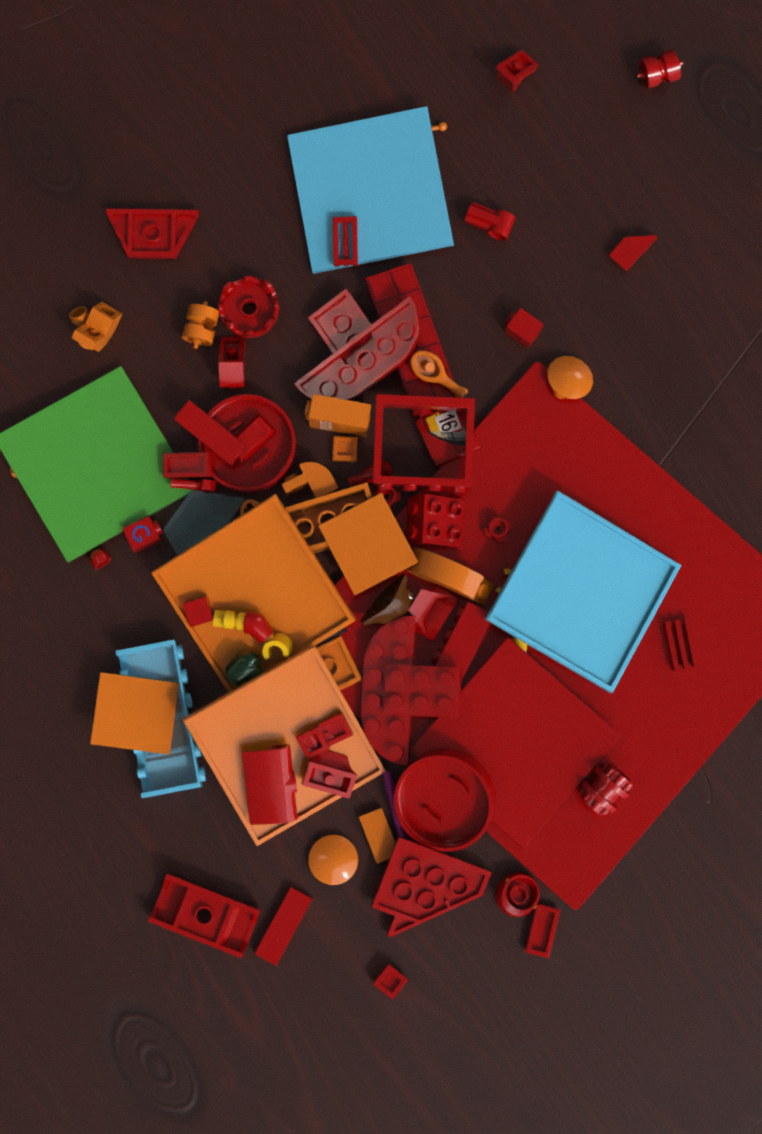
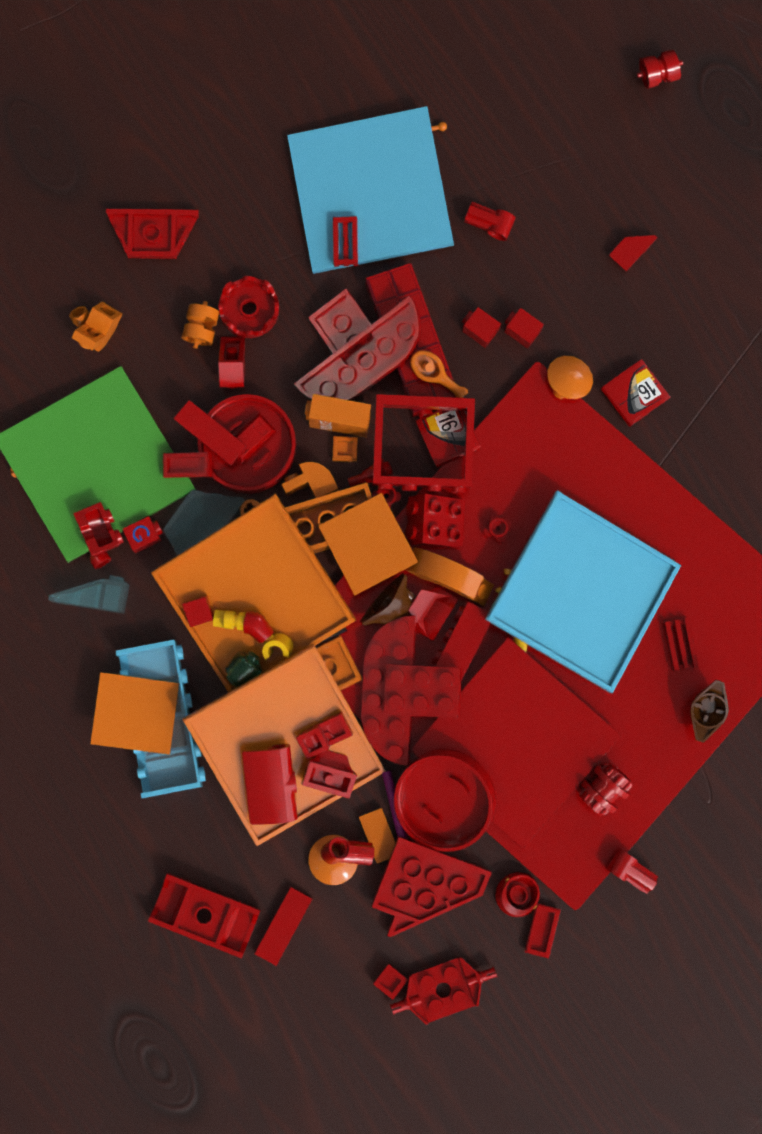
(97, 530): none -> red cylinder
(100, 595): none -> clear light blue slope
(204, 485): red bar -> none
(349, 852): none -> red piece
(464, 990): none -> red plate
(480, 326): none -> red brick
(515, 69): red slope -> none
(628, 869): none -> red piece
(635, 393): none -> red slope
(709, 710): none -> reddish brown hat

